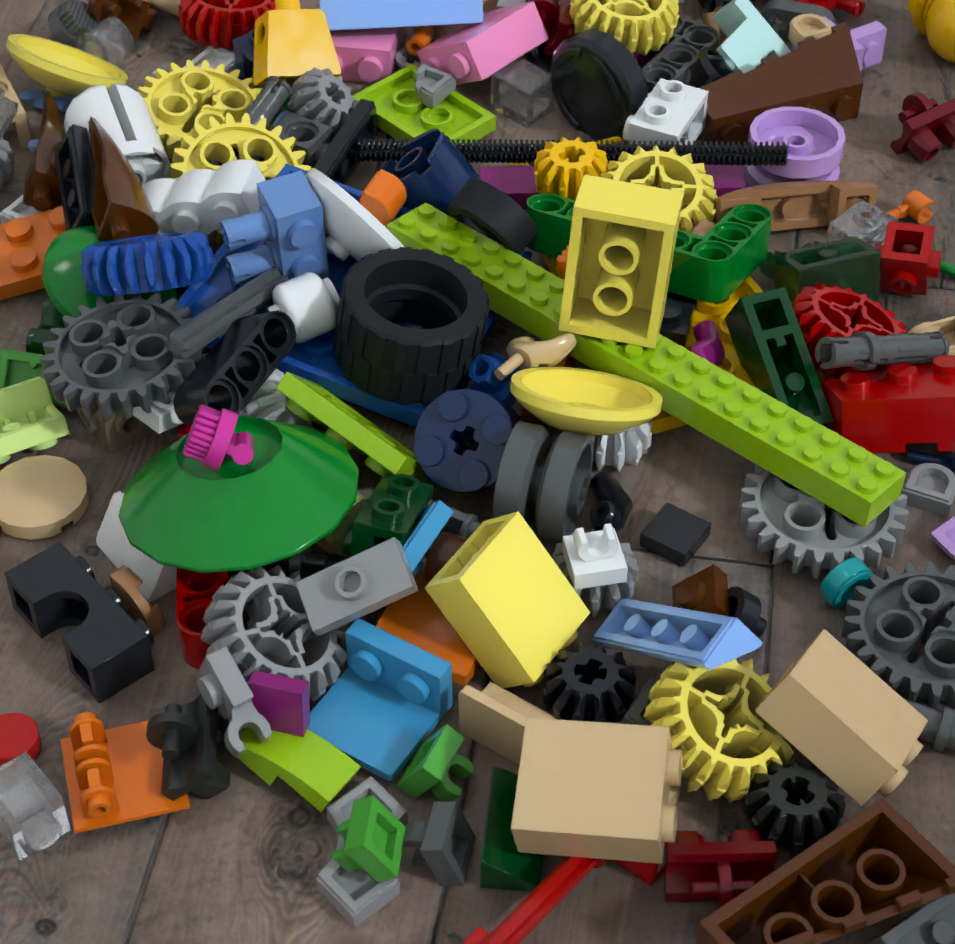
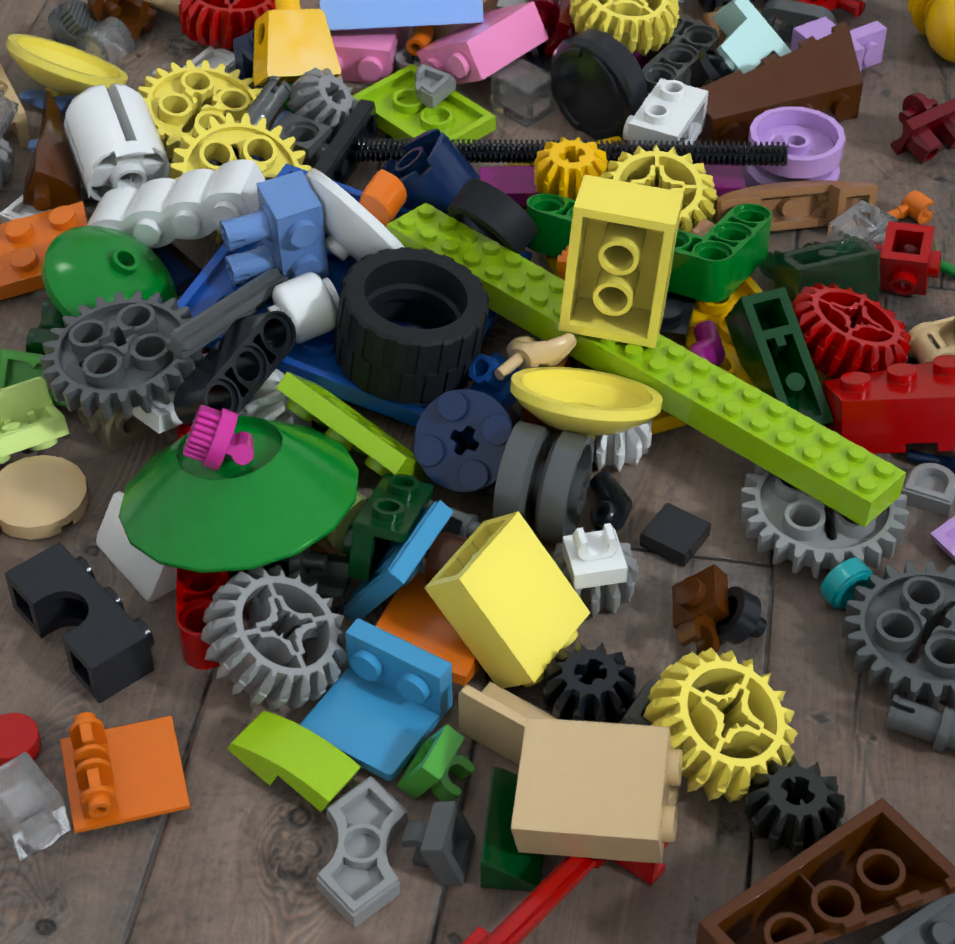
(76, 177): black tile -> none
(119, 198): reddish brown piece -> none
(125, 584): medium nougat tile -> none
(147, 263): blue gear -> none
(189, 745): pearl dark grey hips -> none
(226, 688): light grey plate -> none
(281, 701): magenta tile -> none
(356, 586): light grey plate -> none
(372, 840): bright green tile -> none
(676, 634): light blue slope -> none
(716, 869): dark red hips -> none
(808, 25): tan tile -> none
(844, 719): tan brick -> none
(867, 350): dark grey pin -> none

